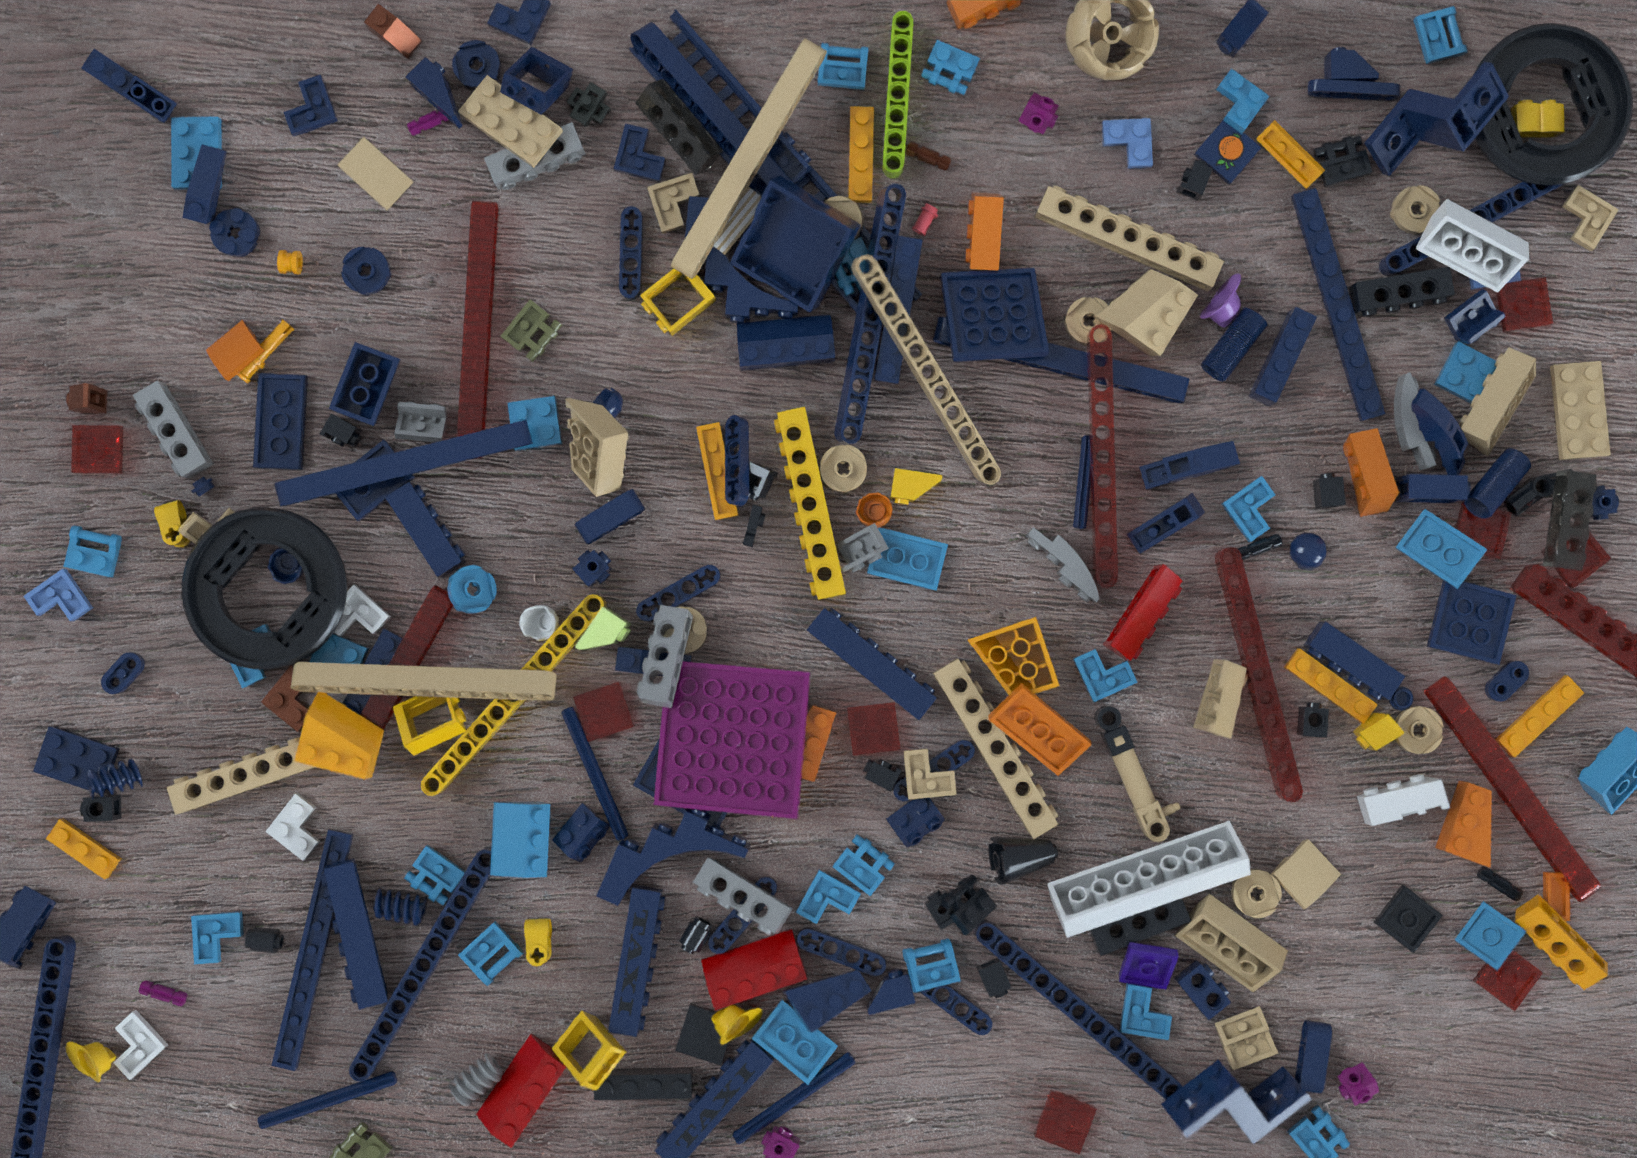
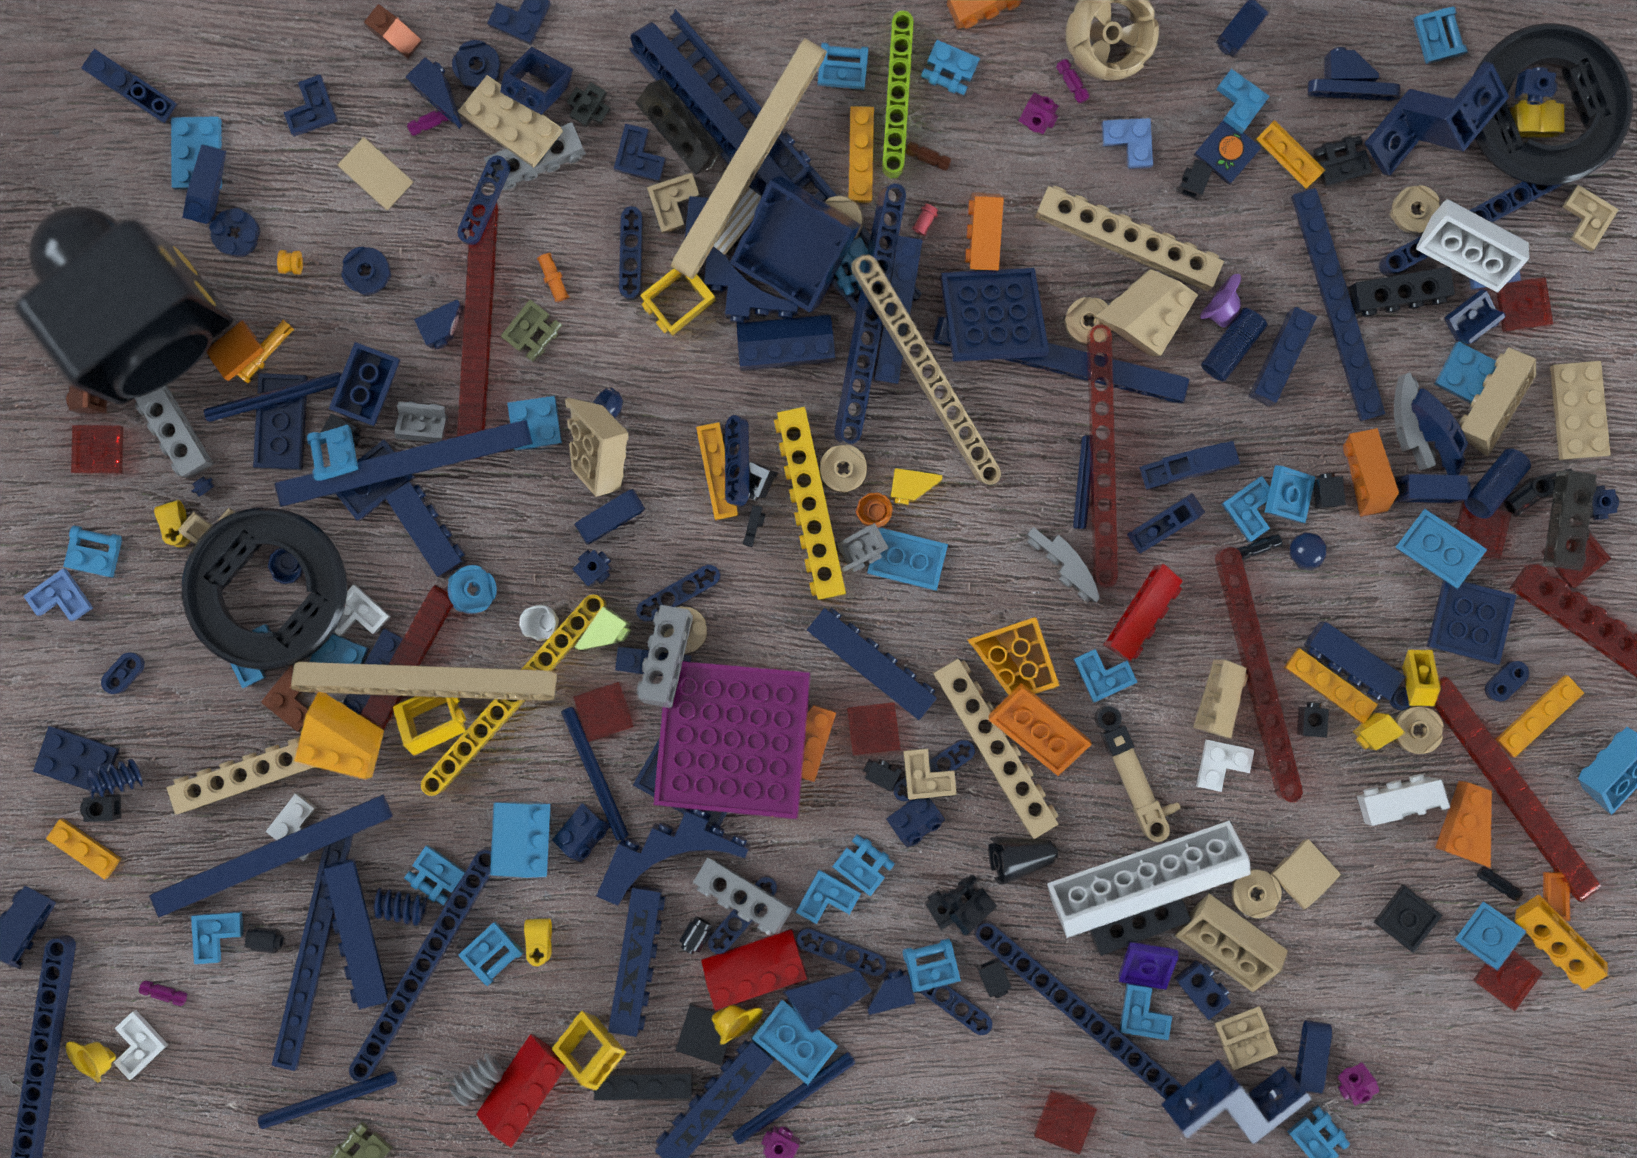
(116, 304): none -> black piece
(271, 855): none -> dark blue beam
(272, 397): none -> dark blue axle
(340, 451): none -> dark azure plate
(440, 324): none -> dark blue slope
(479, 198): none -> dark blue beam
(553, 277): none -> orange pin
(1072, 81): none -> magenta axle
(1217, 758): none -> white plate
(1290, 494): none -> dark azure plate
(1421, 677): none -> yellow brick
(1535, 85): none -> dark blue brick

